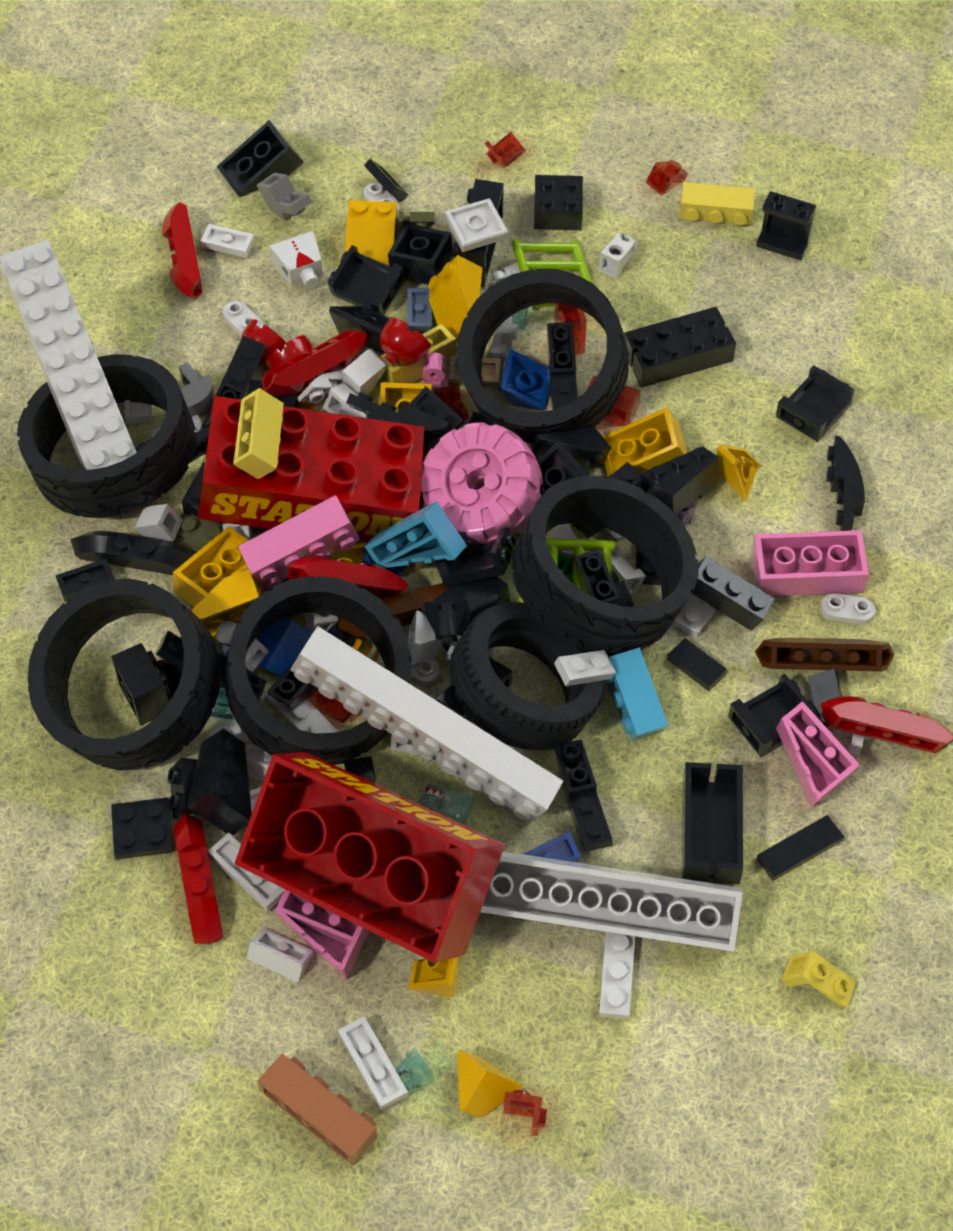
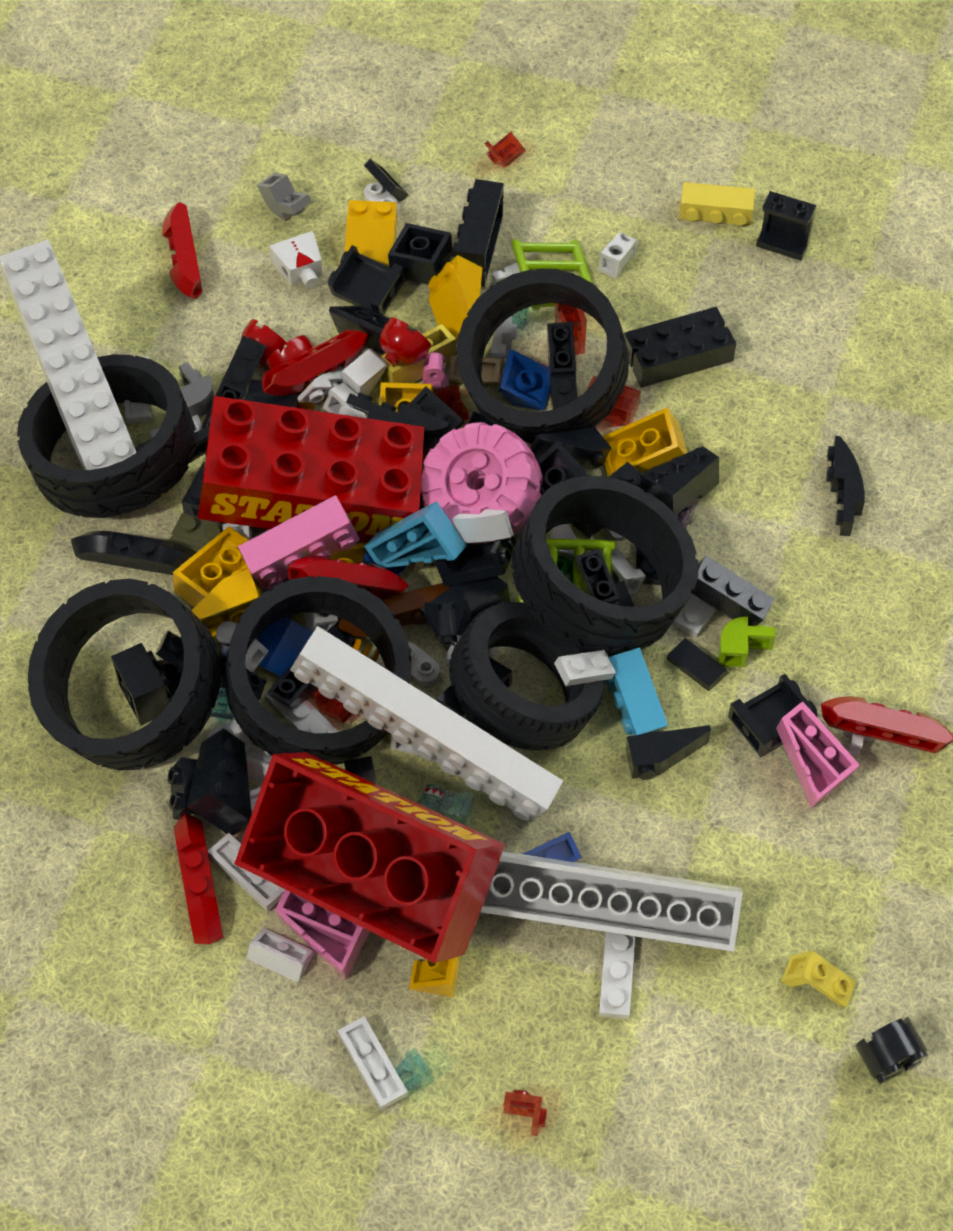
(82, 577): black plate -> none
(141, 828): black plate -> none
(159, 522): white brick -> none
(227, 240): white plate -> none
(238, 316): white plate -> none
(258, 158): black slope -> none
(258, 433): light yellow brick -> none
(318, 1108): nougat brick -> none
(419, 309): sand blue plate -> none
(420, 218): olive plate -> none
(422, 639): white slope -> none
(476, 225): white plate -> none
(481, 1085): yellow slope -> none
(483, 527): none -> white slope
(558, 202): black brick -> none
(582, 796): black slope -> none
(659, 751): none -> black slope
(664, 174): clear red bracket -> none
(712, 823): black piece -> none
(737, 468): yellow slope -> none
(739, 637): none -> lime brick
(800, 848): black tile -> none
(810, 563): bright pink brick -> none
(816, 404): black panel -> none
(823, 688): black tile -> none
(825, 654): reddish brown brick -> none
(848, 609): white plate -> none
(892, 1048): none -> black brick

